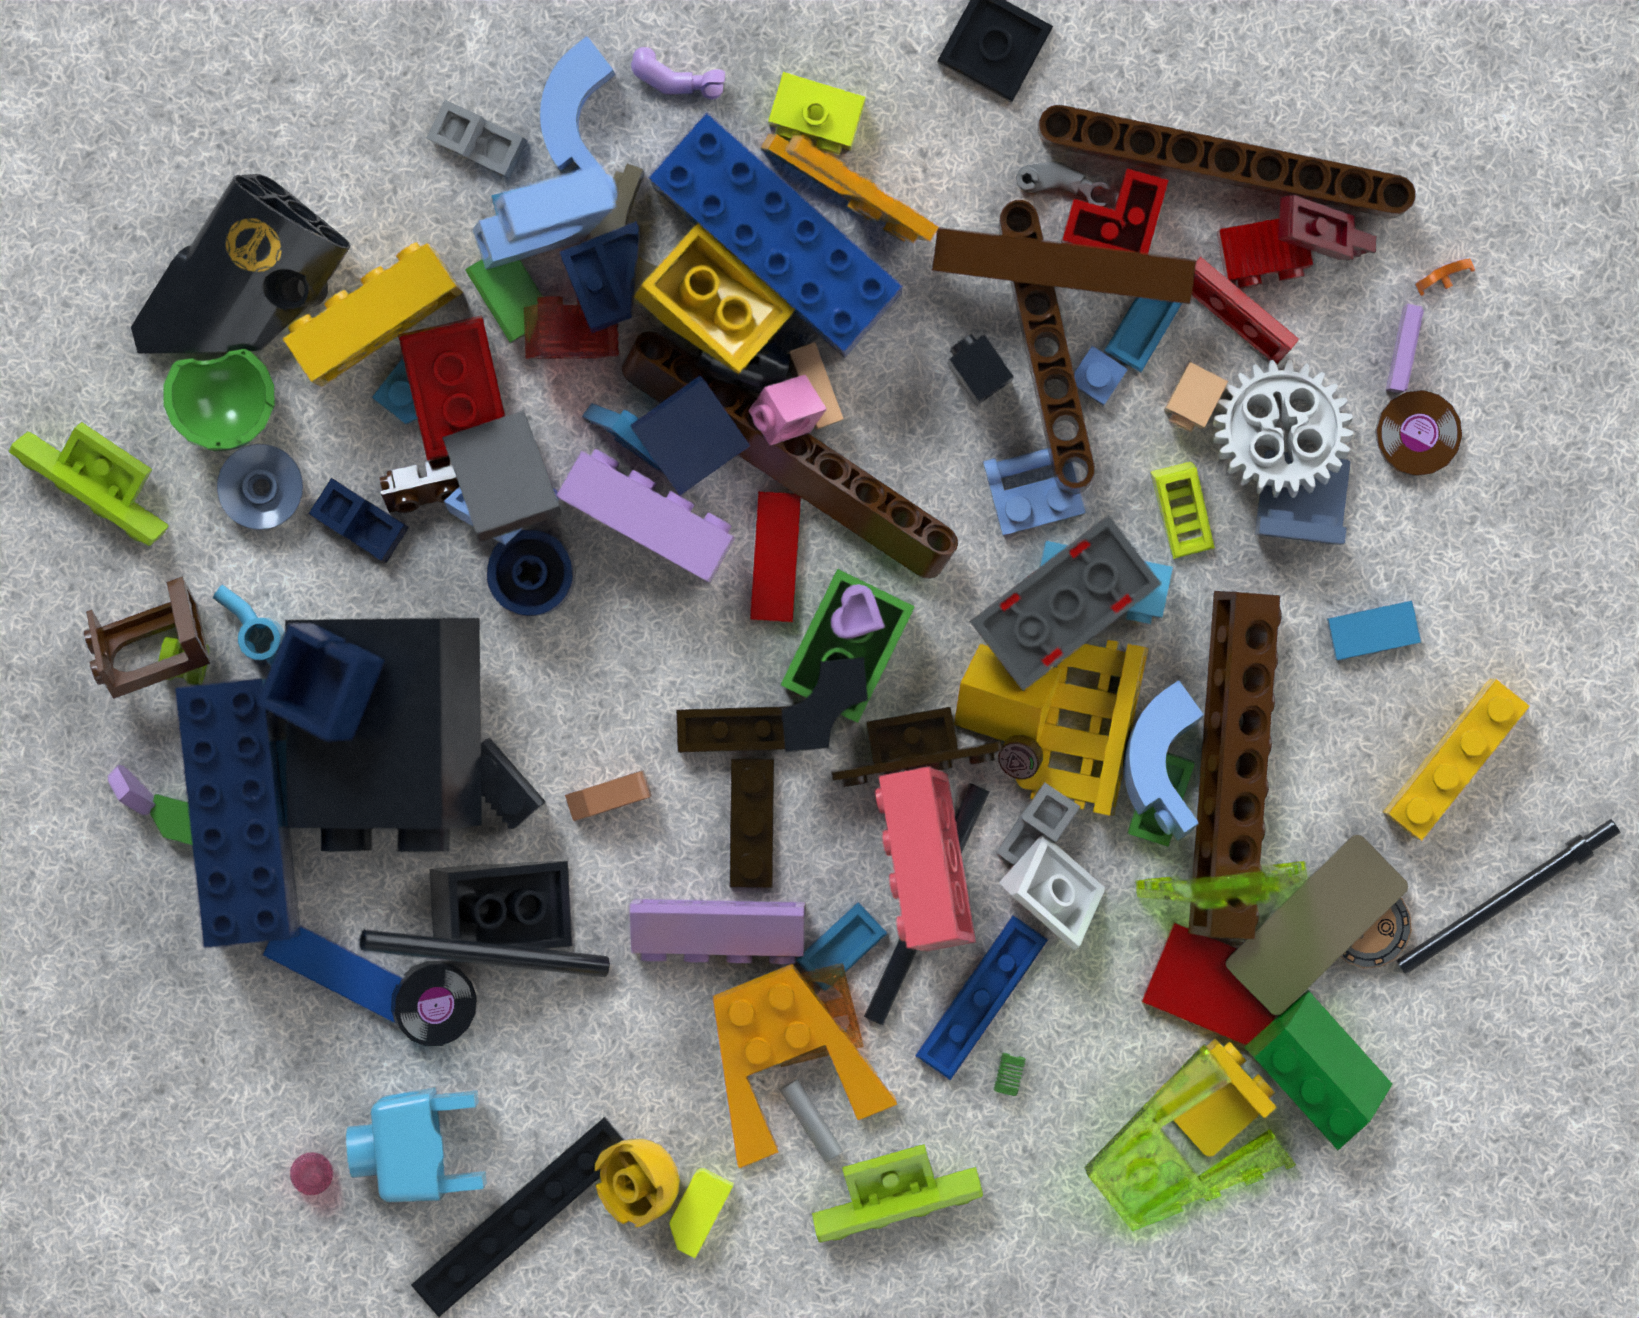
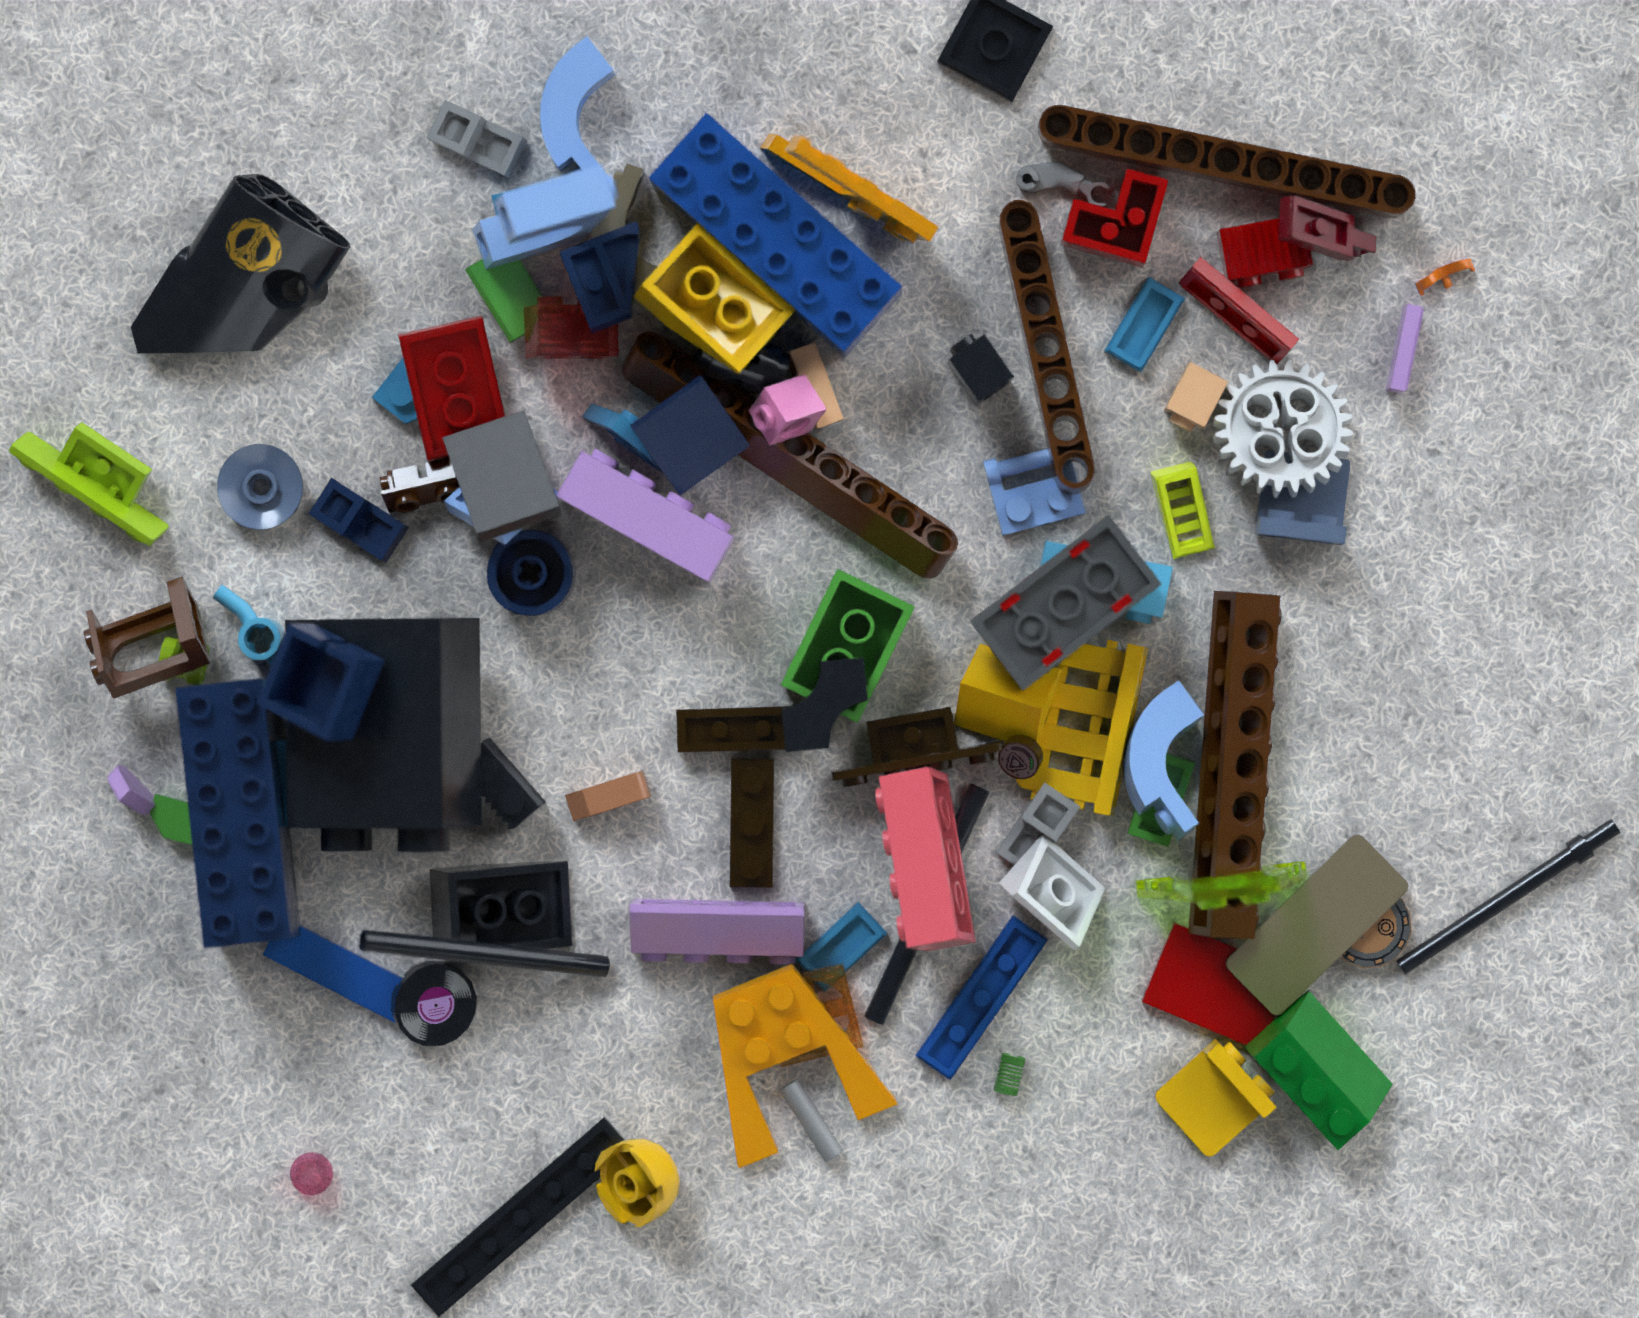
(219, 400): bright green cylinder -> none
(372, 314): yellow brick -> none
(407, 1147): medium azure piece -> none
(670, 82): lavender arm -> none
(698, 1210): neon yellow piece -> none
(775, 556): red tile -> none
(816, 113): neon yellow brick -> none
(858, 613): lavender tile -> none
(894, 1190): lime bracket -> none
(1064, 265): reddish brown tile -> none
(1098, 375): medium blue plate -> none
(1146, 1172): clear neon green wing -> none
(1373, 630): dark azure tile -> none
(1418, 433): reddish brown tile -> none
(1456, 759): yellow brick -> none

